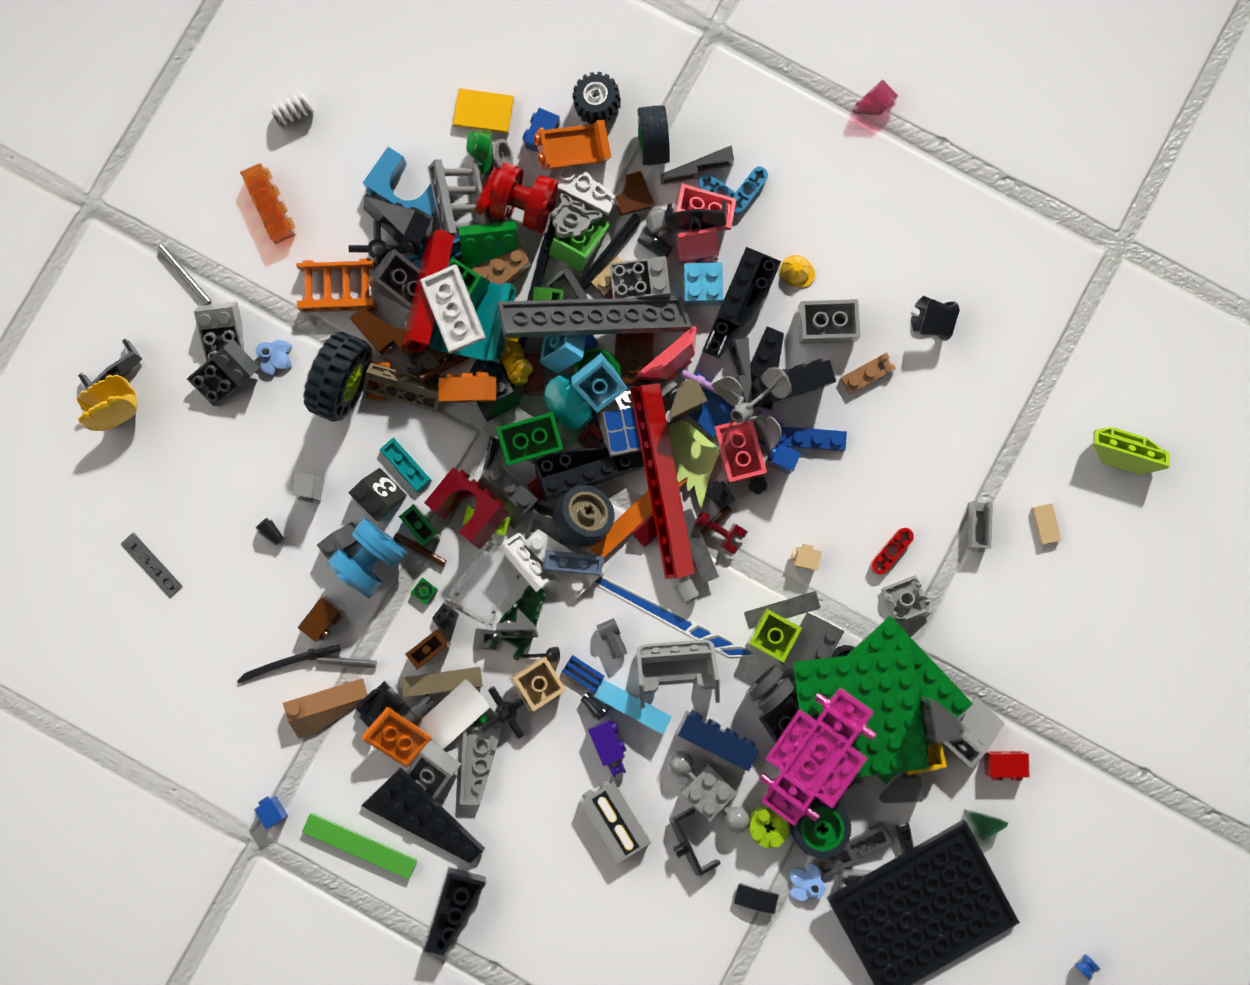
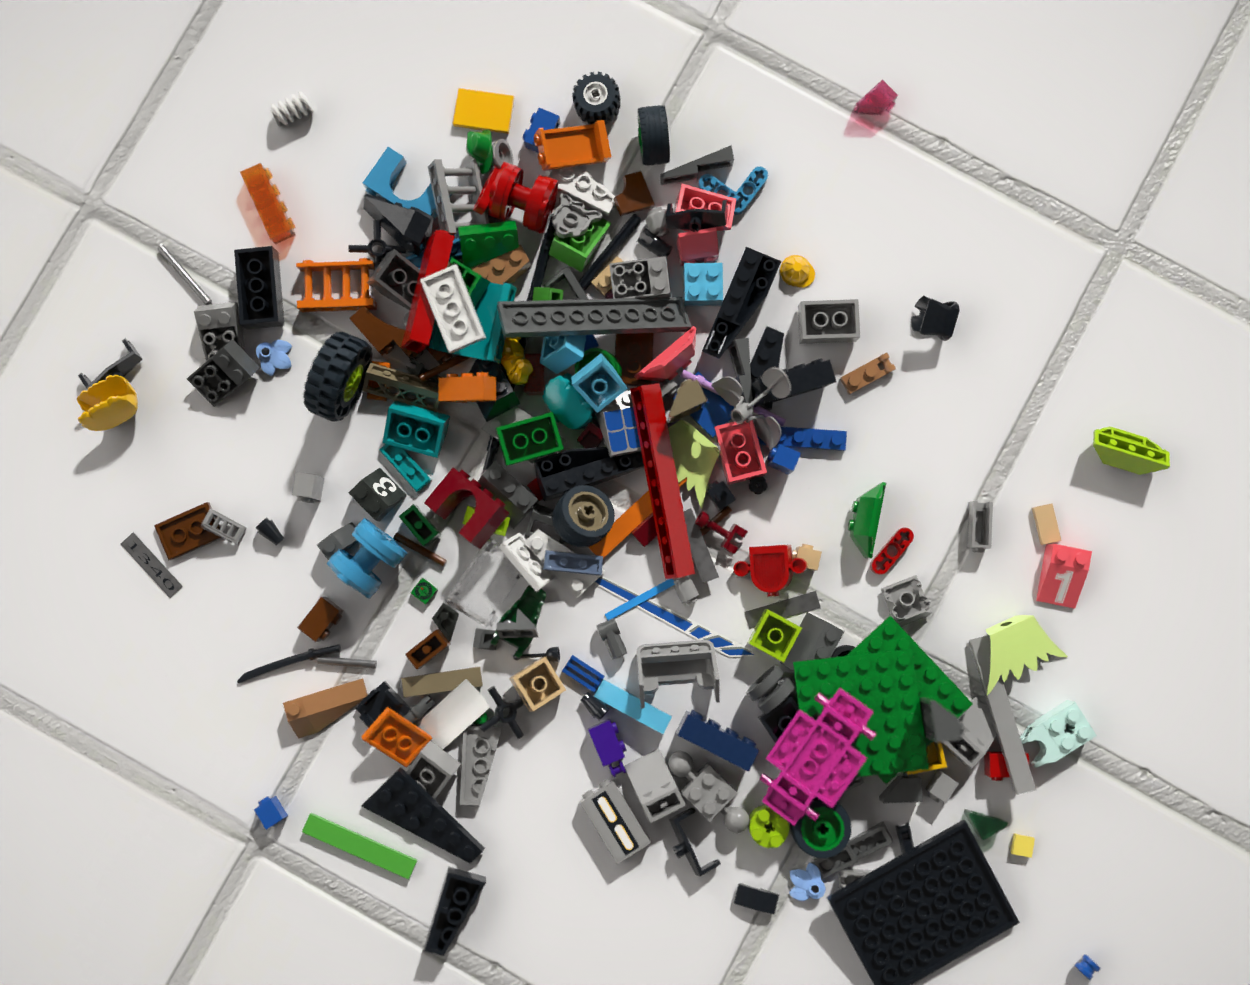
(184, 532): none -> reddish brown tile
(219, 517): none -> light grey slope
(259, 287): none -> black brick
(415, 429): none -> teal slope
(639, 599): none -> dark azure sticker
(654, 785): none -> light grey slope
(771, 567): none -> red piece
(866, 519): none -> green wedge
(941, 787): none -> light grey brick
(1003, 720): none -> light grey tile
(1015, 644): none -> yellowish green piece
(1022, 845): none -> light yellow tile
(1050, 733): none -> light aqua brick
(1063, 575): none -> coral slope

